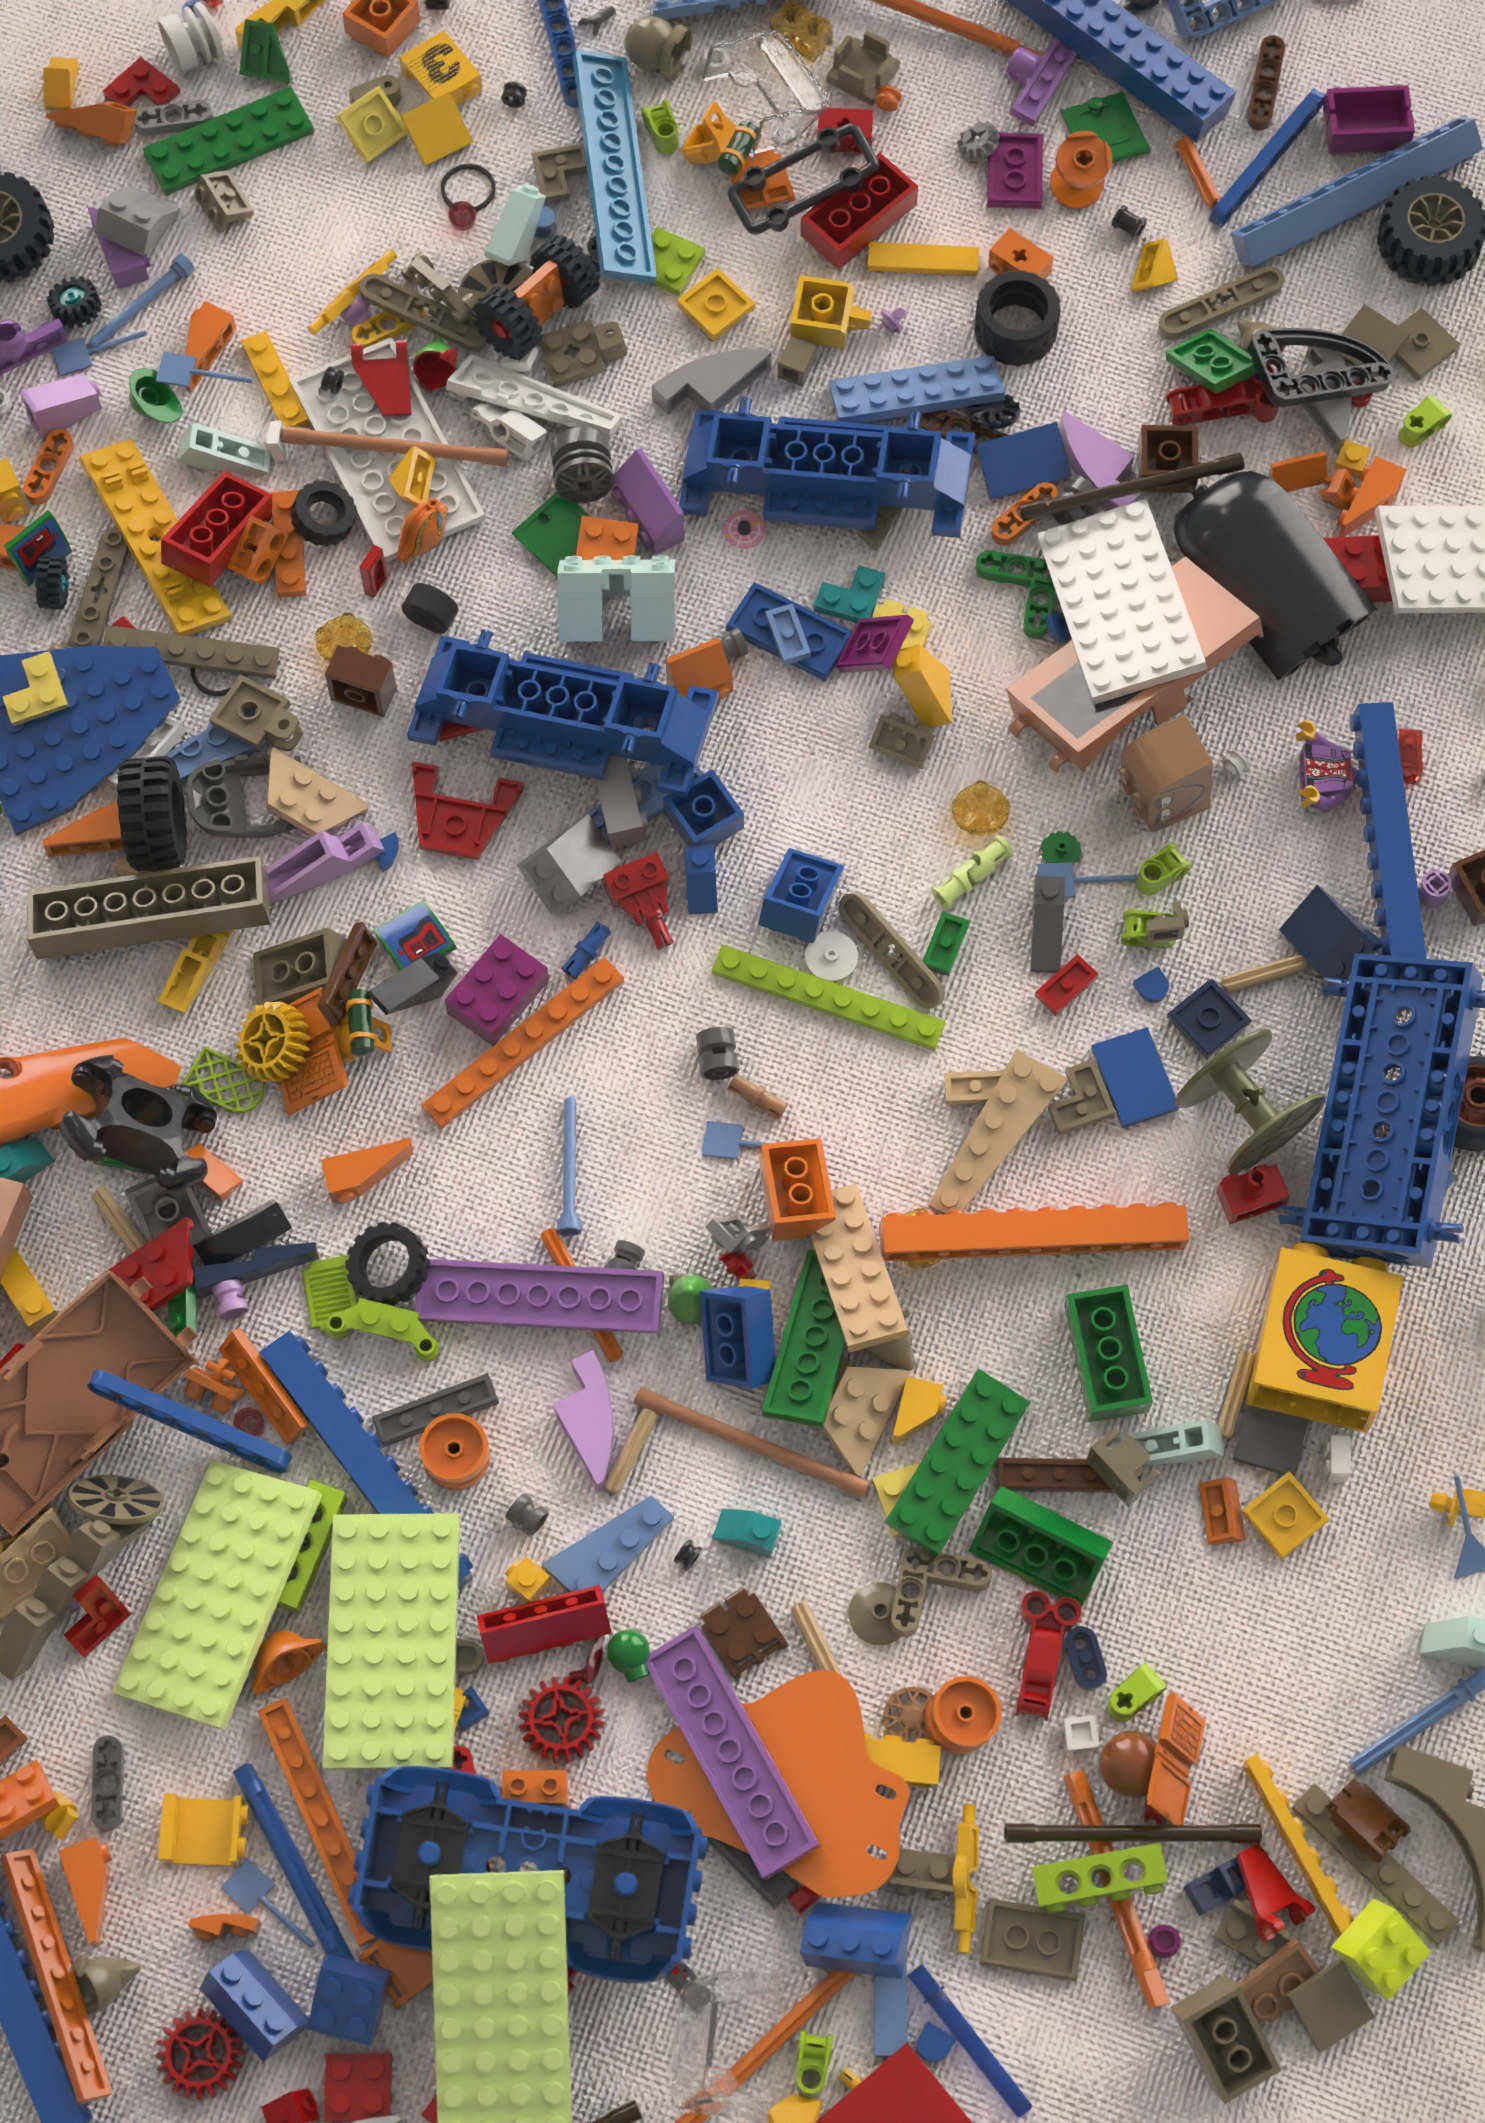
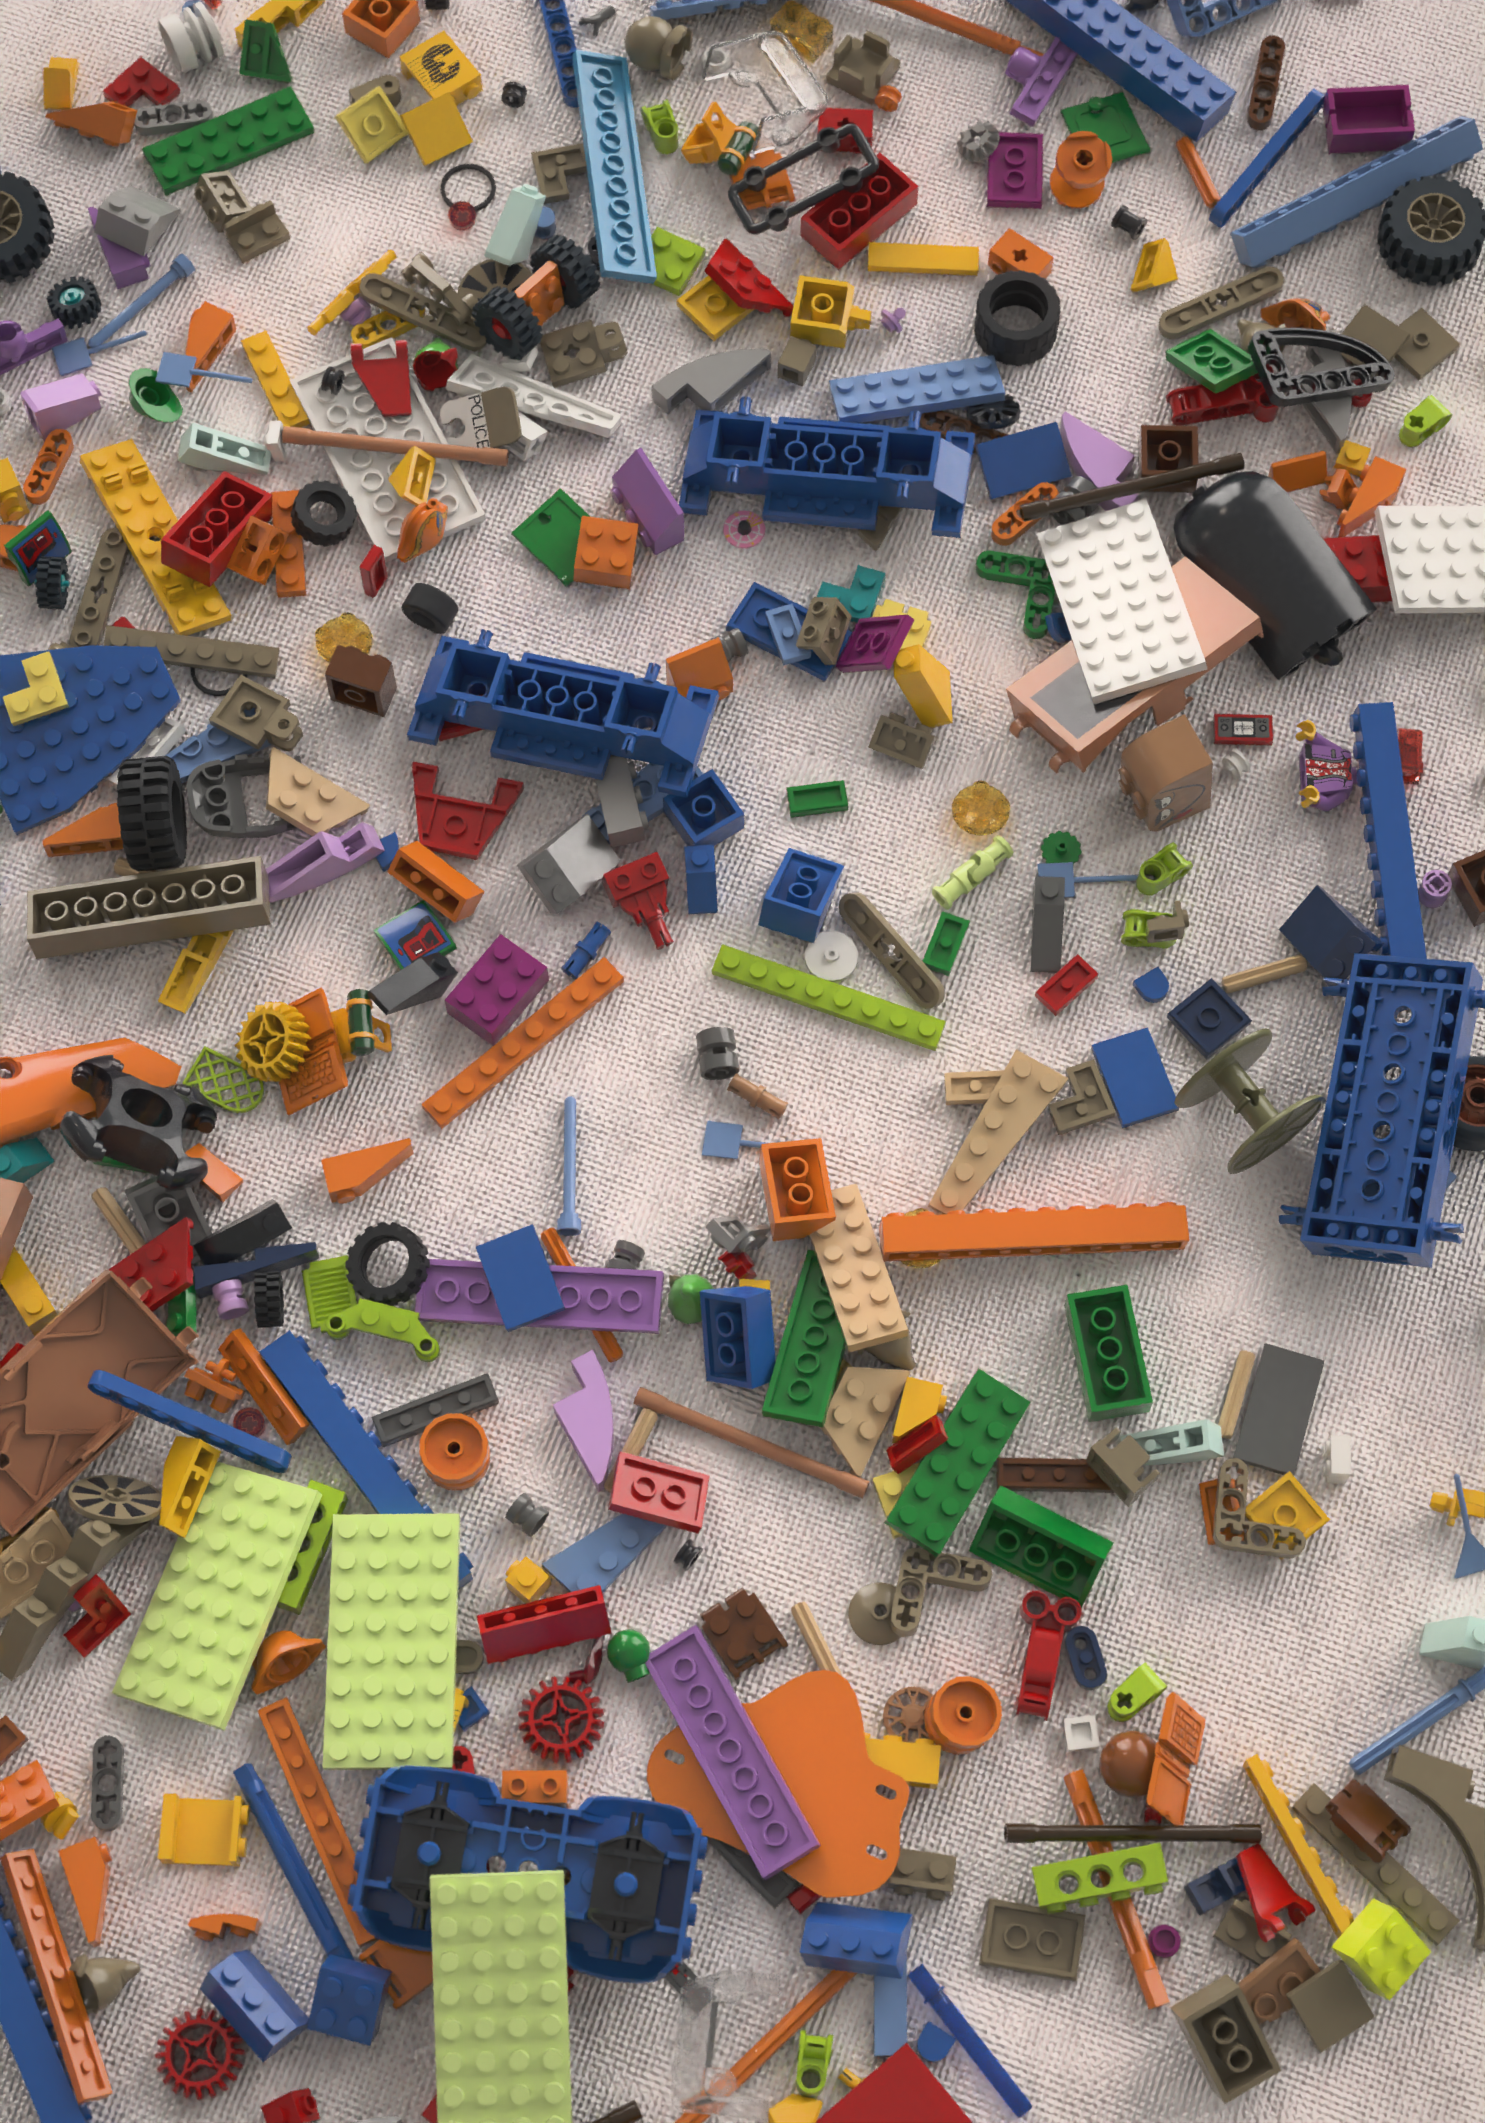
(185, 1481): none -> yellow slope
(249, 1887): medium blue piece -> none
(255, 232): none -> dark tan bracket
(269, 1299): none -> black tyre
(296, 966): dark tan slope -> none
(346, 973): reddish brown tile -> none
(357, 2086): red plate -> none
(435, 881): none -> orange brick
(488, 417): none -> piece
(520, 1278): none -> blue tile
(582, 465): dark grey wheel -> none
(587, 582): light aqua piece -> none
(659, 1492): none -> plate
(744, 282): none -> red wing
(748, 1531): teal slope -> none
(817, 798): none -> green tile
(824, 628): none -> dark tan bracket
(916, 1444): none -> red tile
(965, 1893): yellow piece -> none
(1236, 1519): none -> dark tan beam
(1242, 729): none -> tile
(1252, 1193): red brick -> none
(1296, 314): none -> orange hat
(1325, 1337): yellow brick -> none

